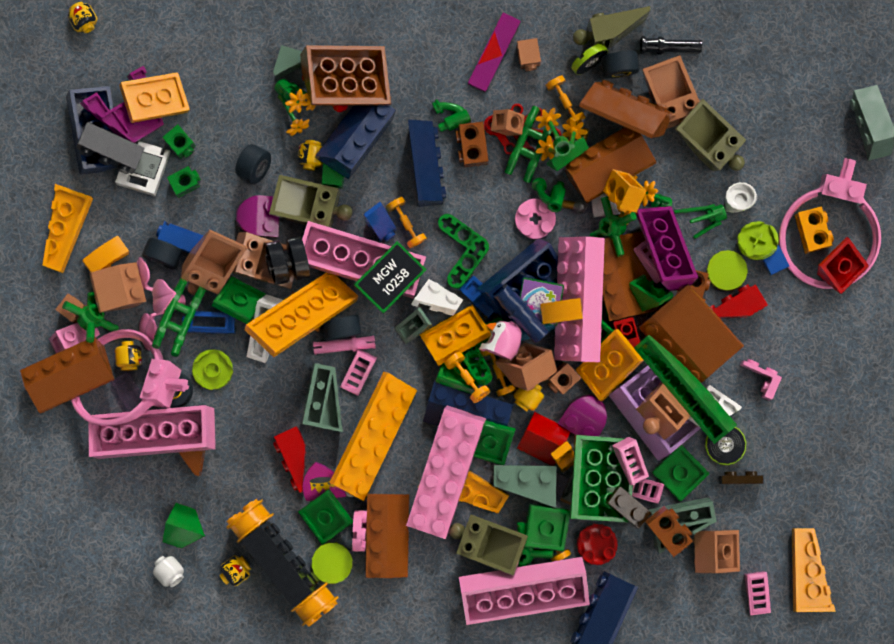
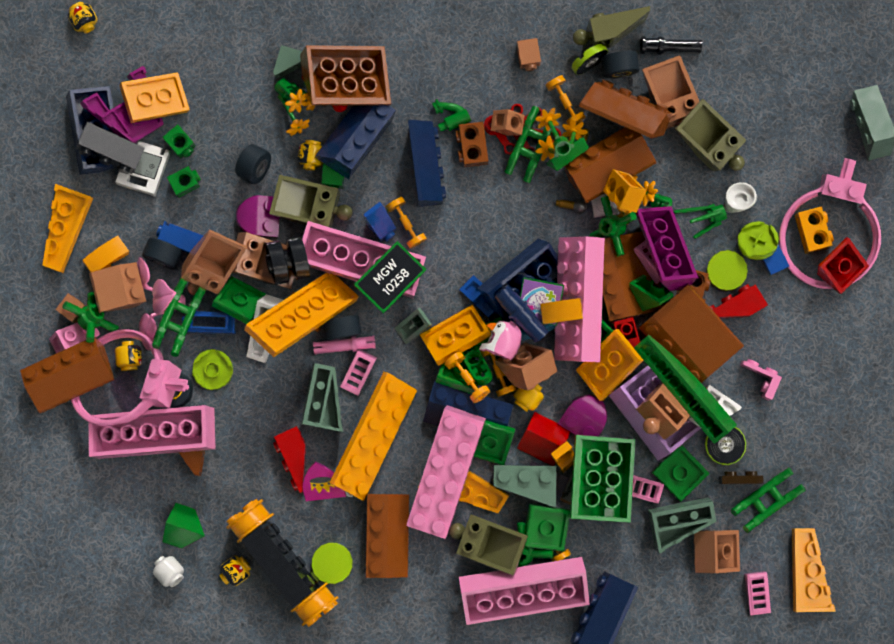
(325, 516): green tile -> none
(359, 531): bright pink plate -> none
(437, 298): white wing -> none
(469, 244): green beam -> none
(494, 52): magenta tile -> none
(527, 227): bright pink plate -> none
(556, 197): green plant -> none
(571, 379): nougat brick -> none
(597, 544): red dish -> none
(622, 450): bright pink slope -> none
(628, 507): plate -> none
(667, 532): dark orange brick -> none
(780, 500): none -> green piece

